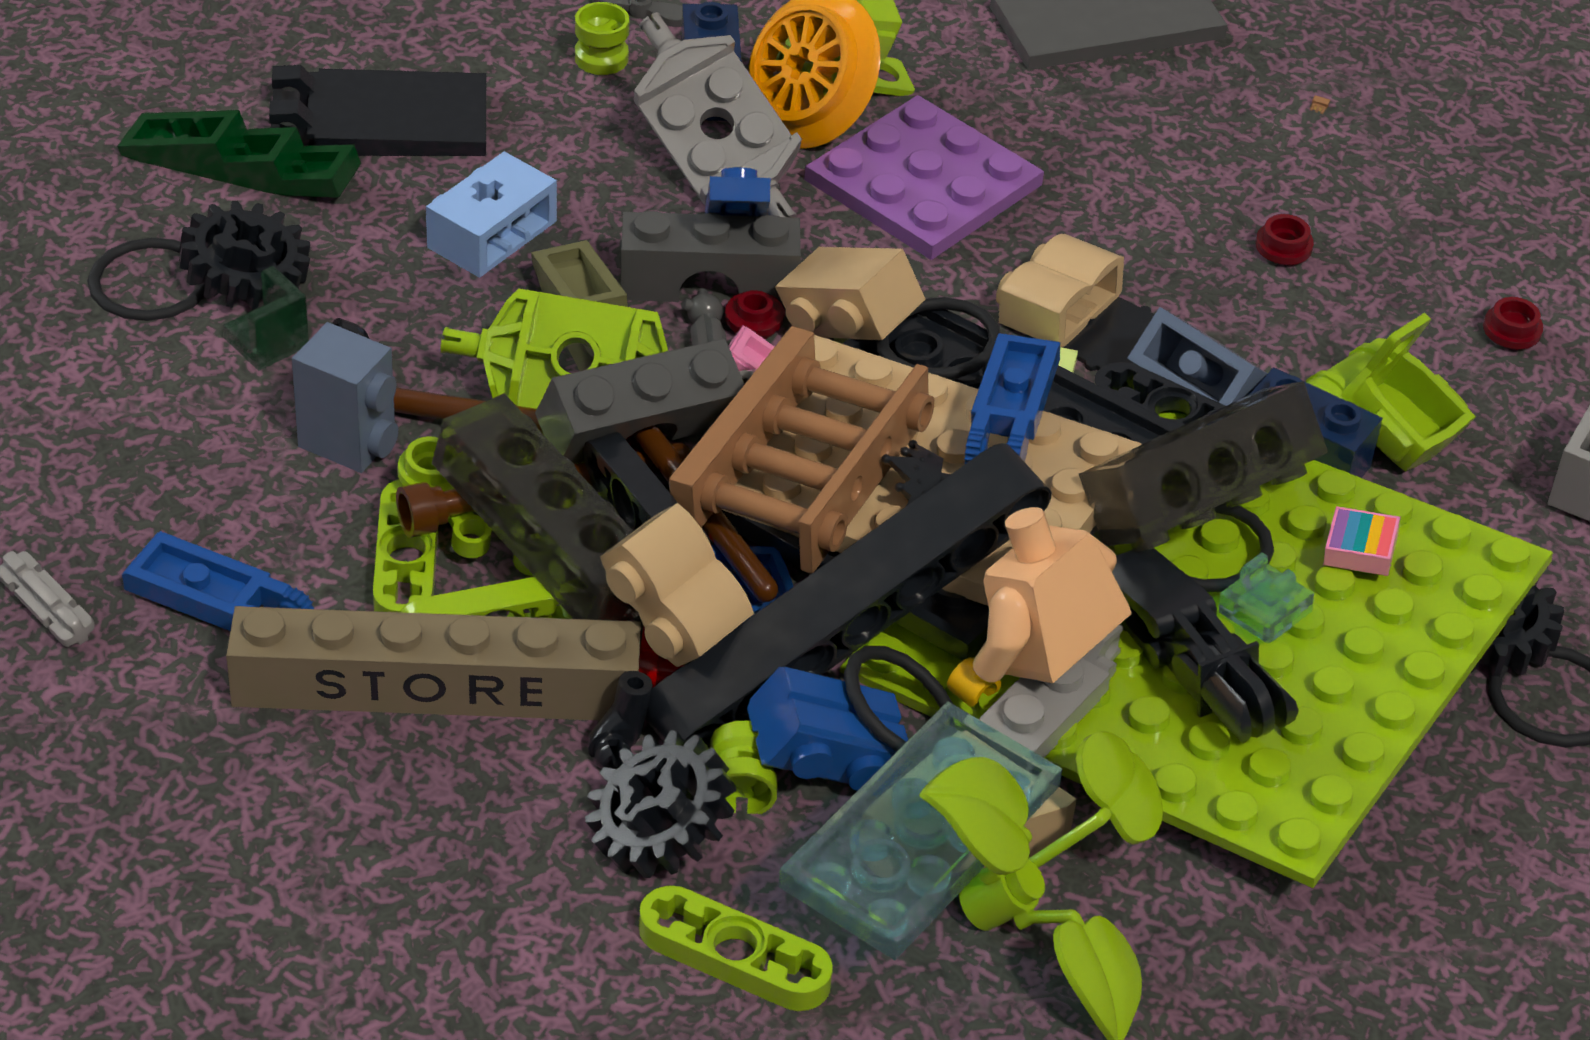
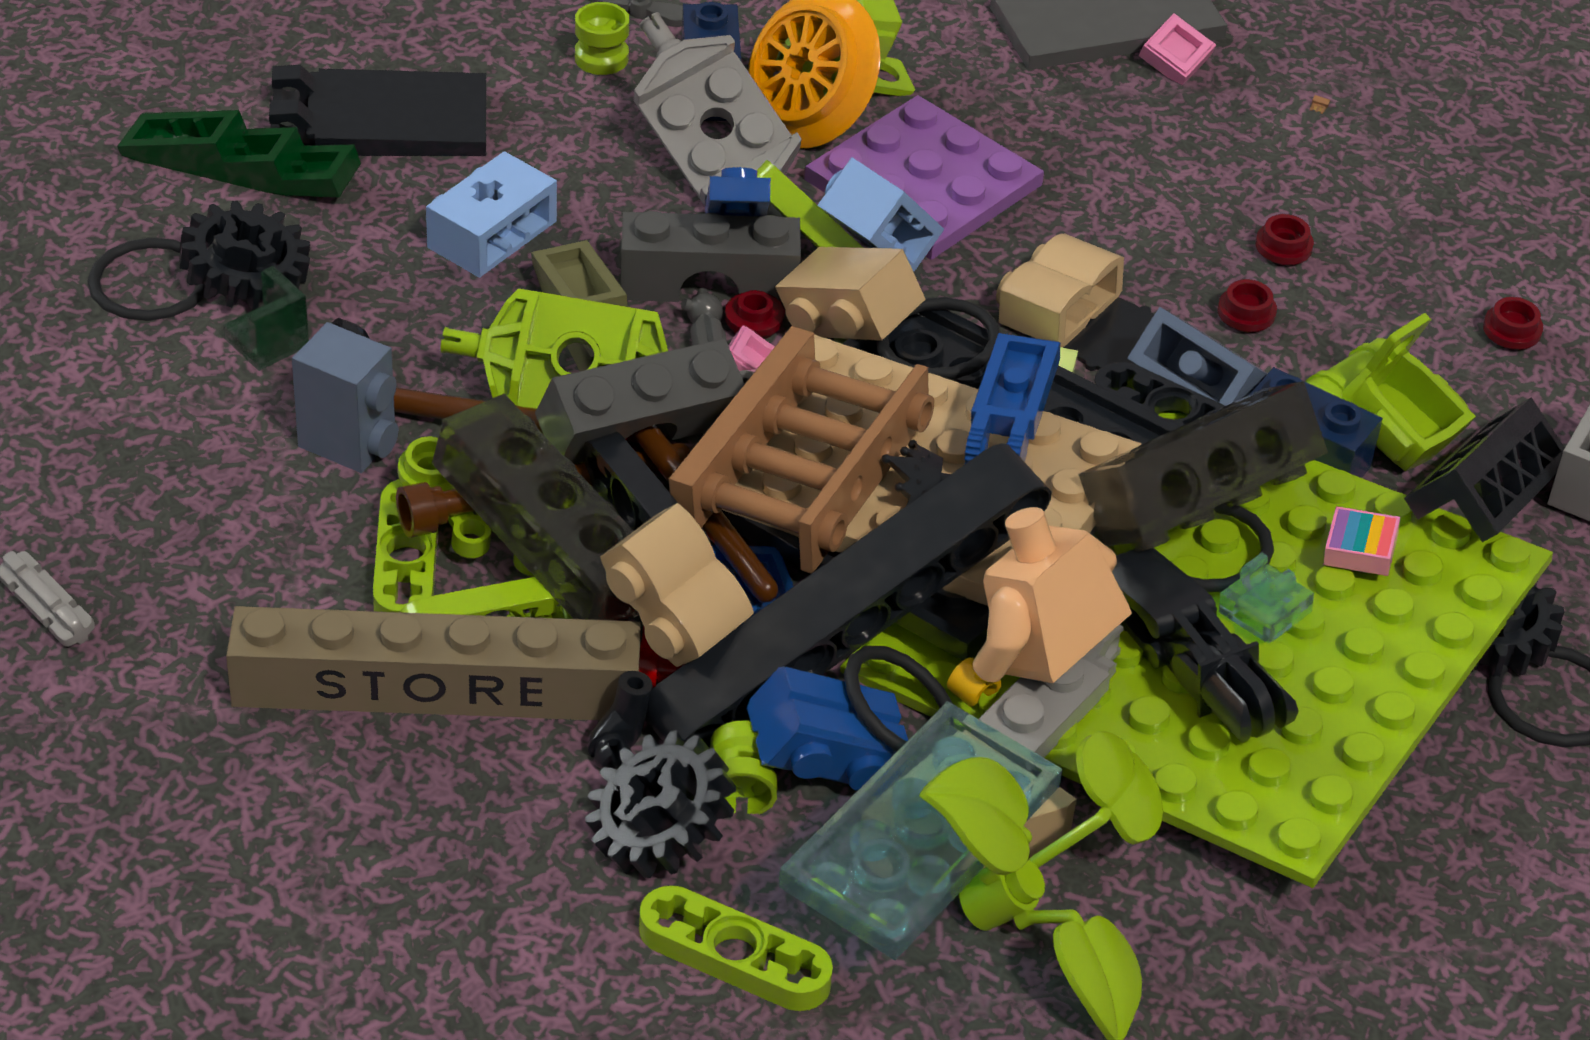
(204, 581): blue hinge -> none
(793, 202): none -> lime beam
(879, 212): none -> light blue brick
(1177, 49): none -> bright pink tile
(1247, 306): none -> dark red plate
(1486, 456): none -> black fence

